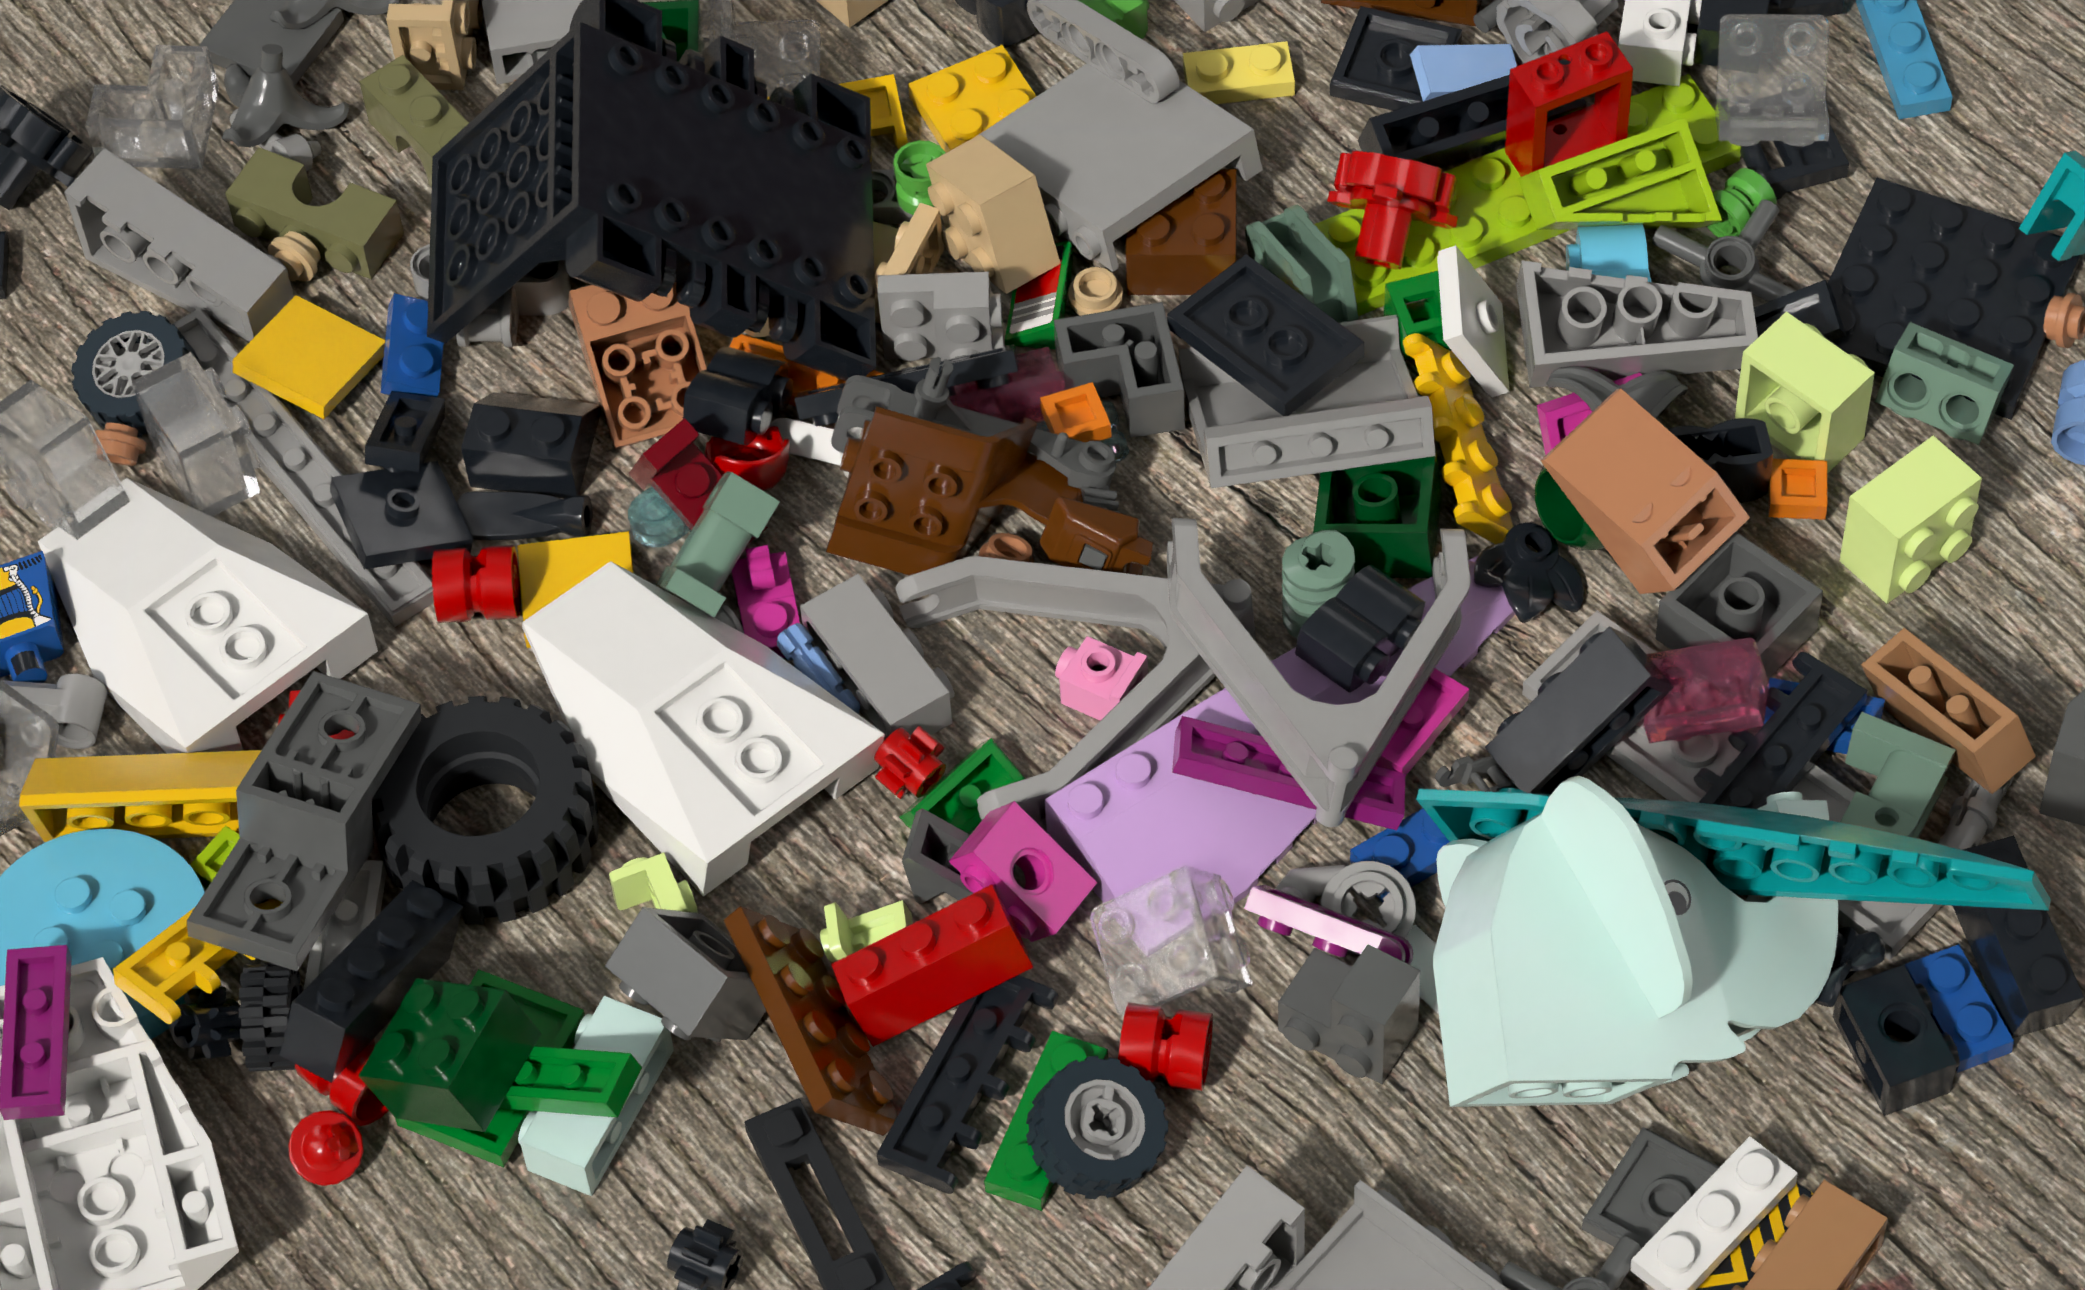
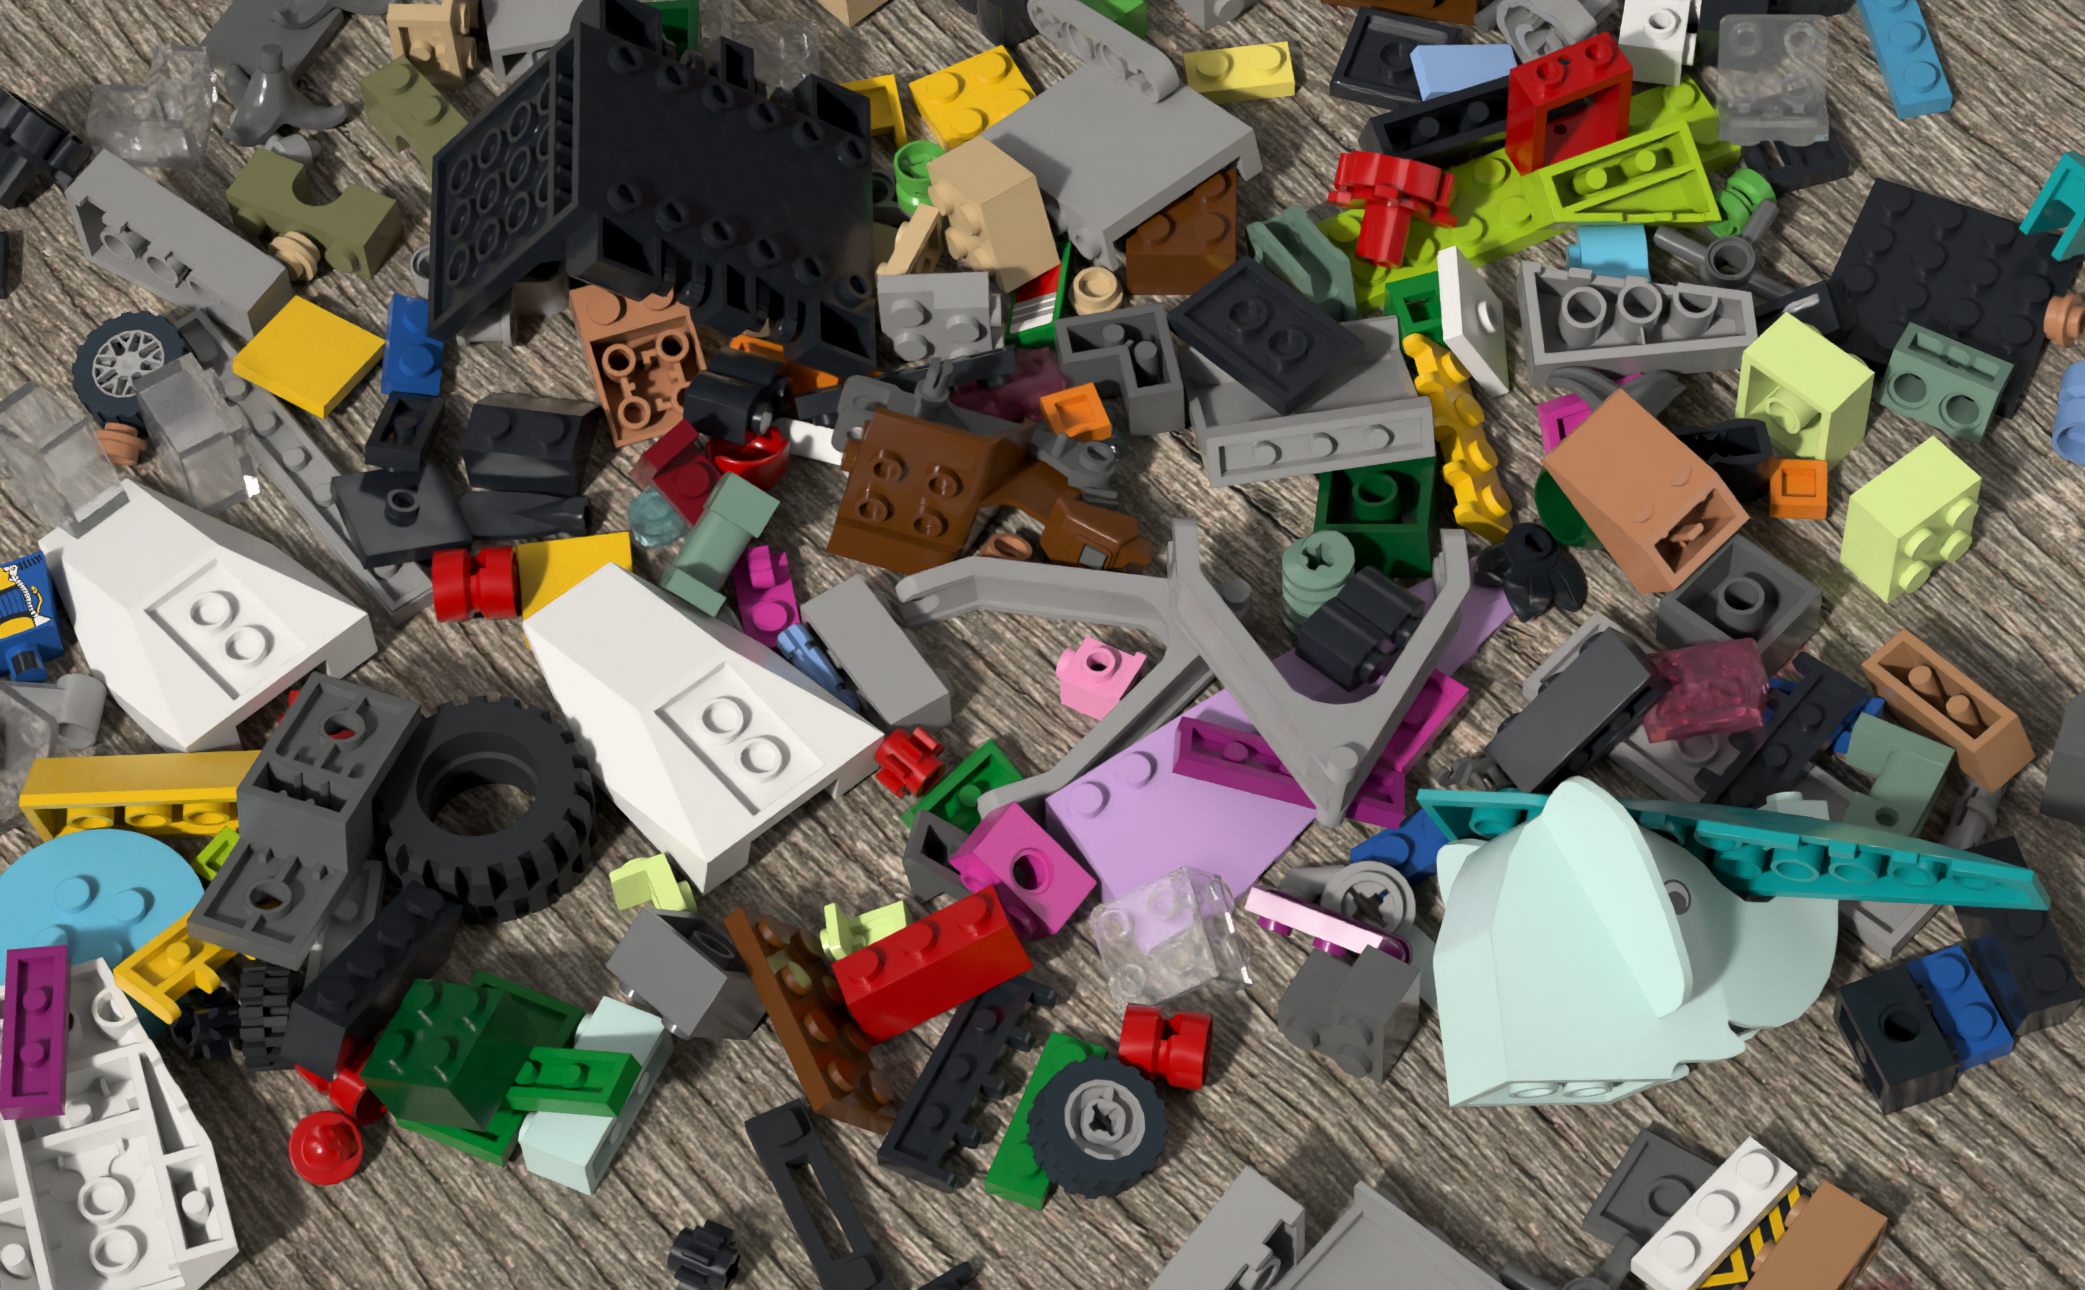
(1852, 954): black plate -> none

